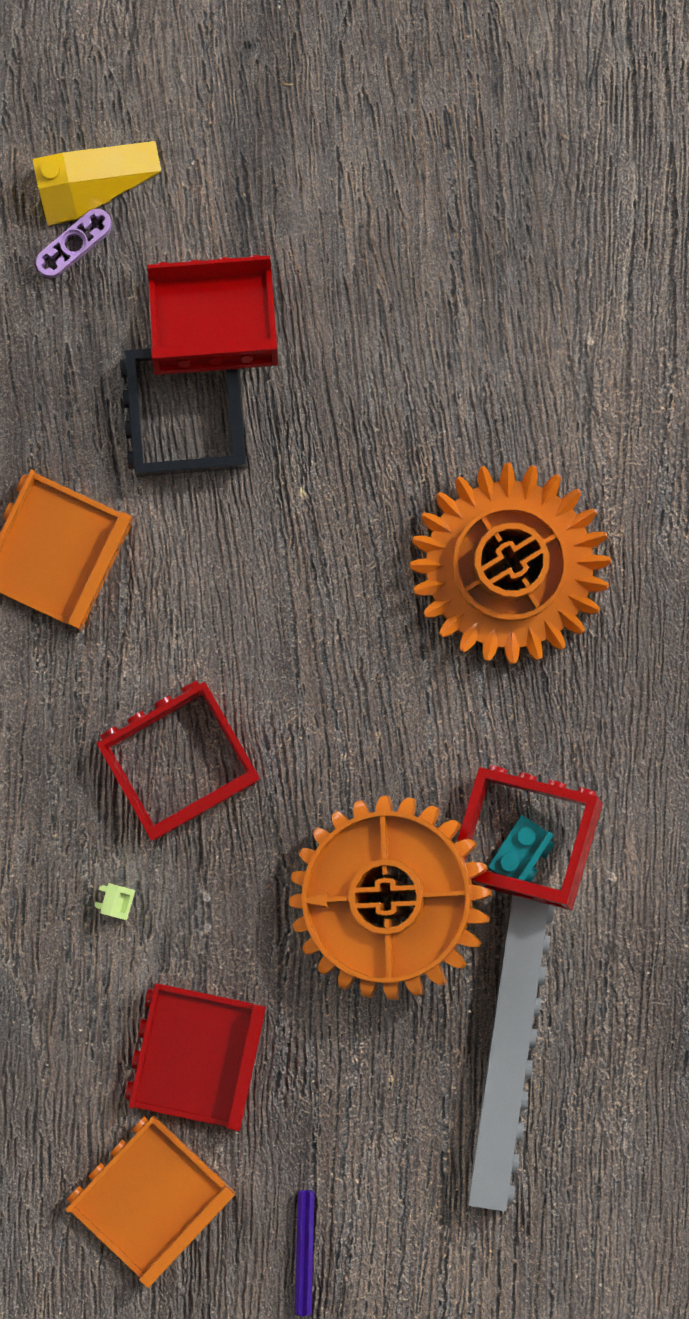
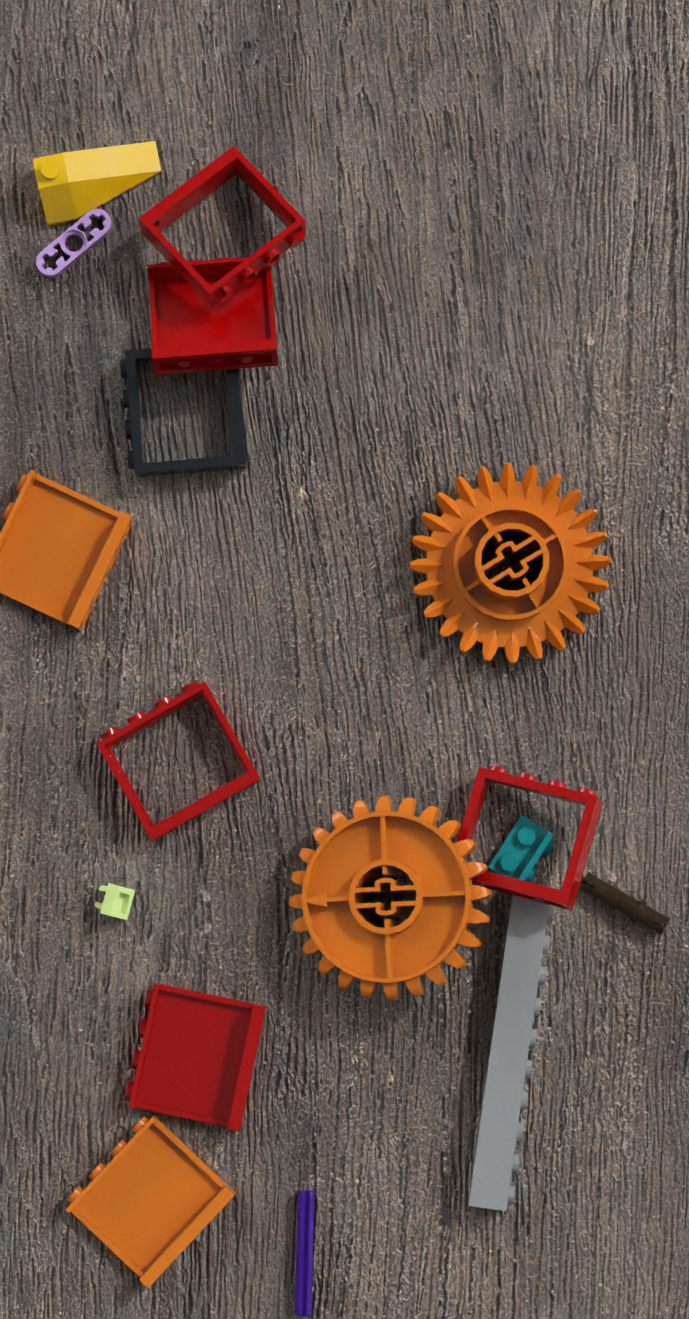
(195, 190): none -> red window
(624, 903): none -> dark brown pin

